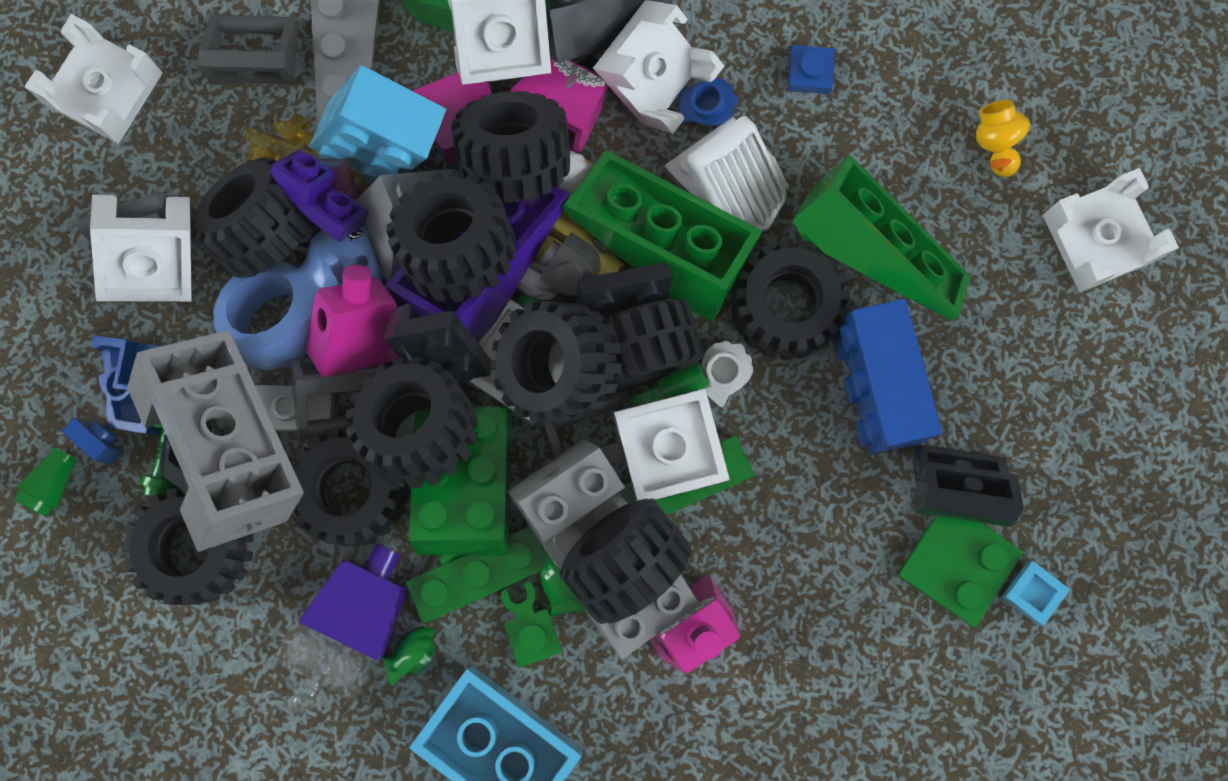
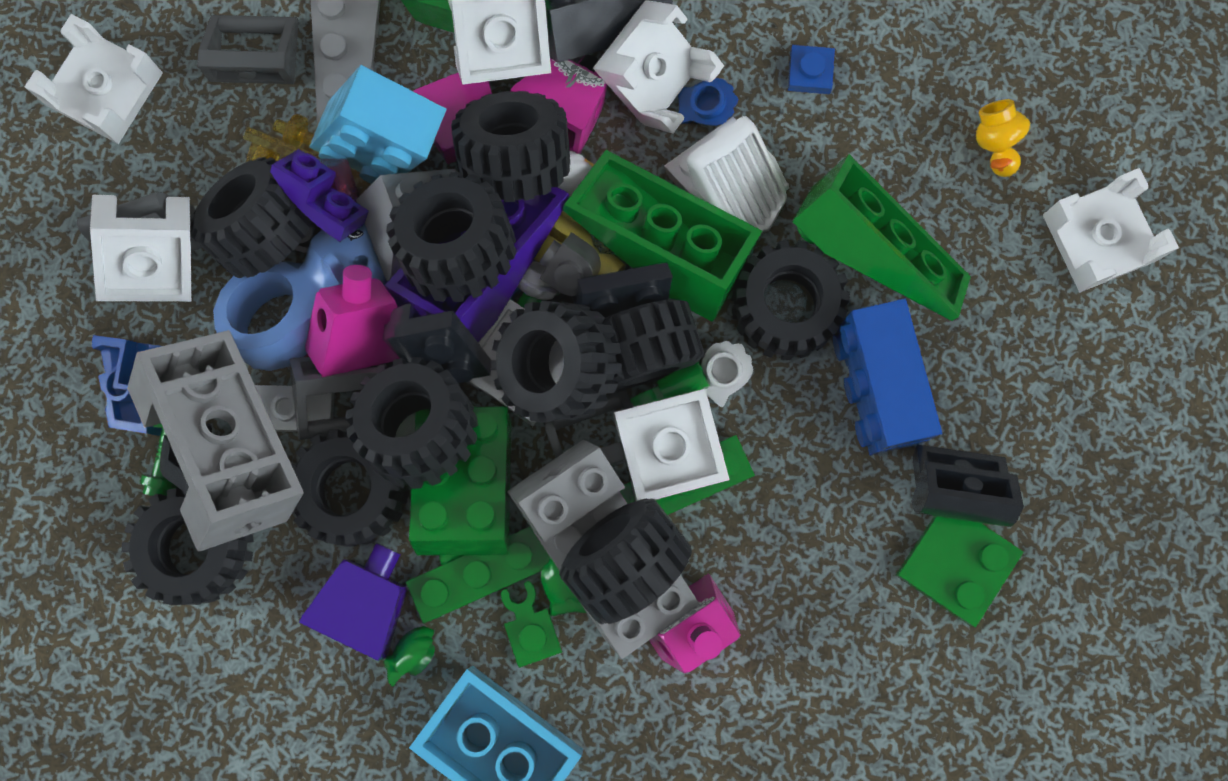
(46, 483): green cone -> none
(93, 439): blue plate -> none
(323, 664): clear plate -> none
(1035, 593): medium azure plate -> none

